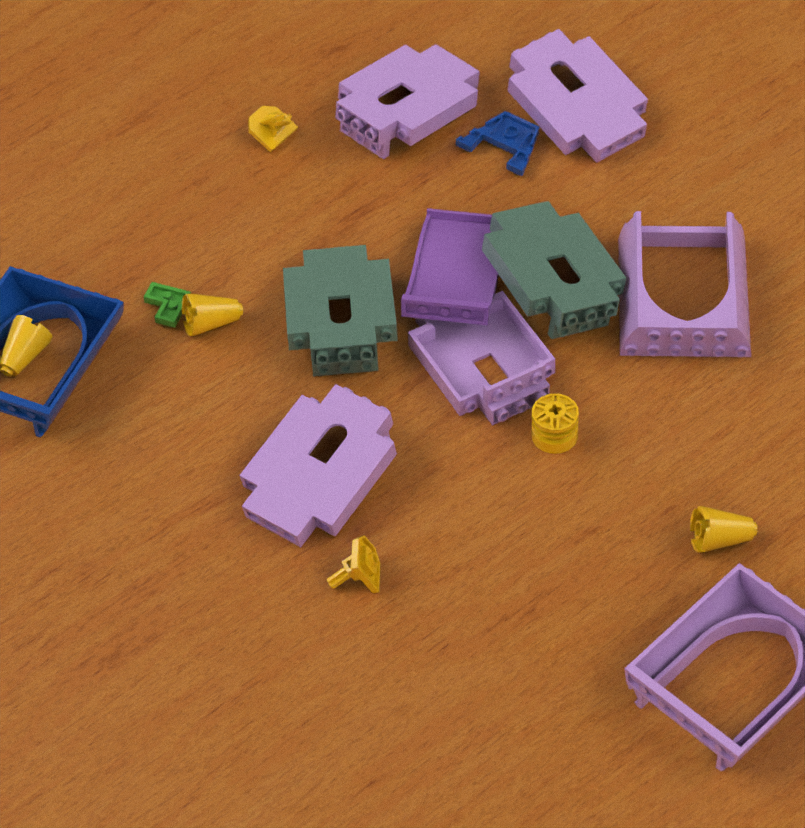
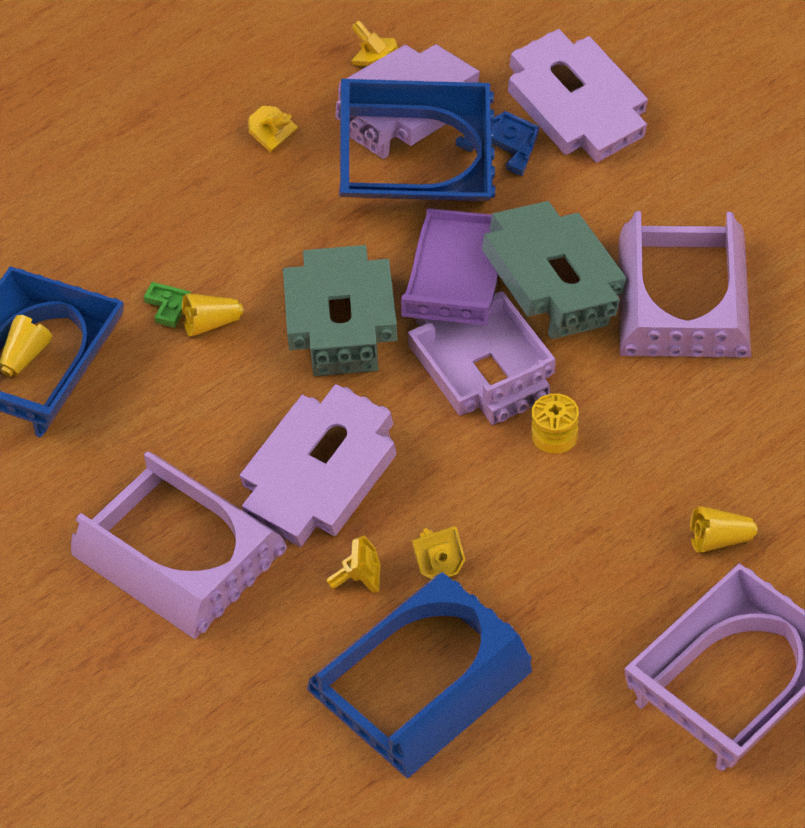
(181, 597): none -> lavender panel
(372, 46): none -> yellow piece
(439, 552): none -> yellow piece
(454, 103): none -> blue panel
(494, 672): none -> blue panel

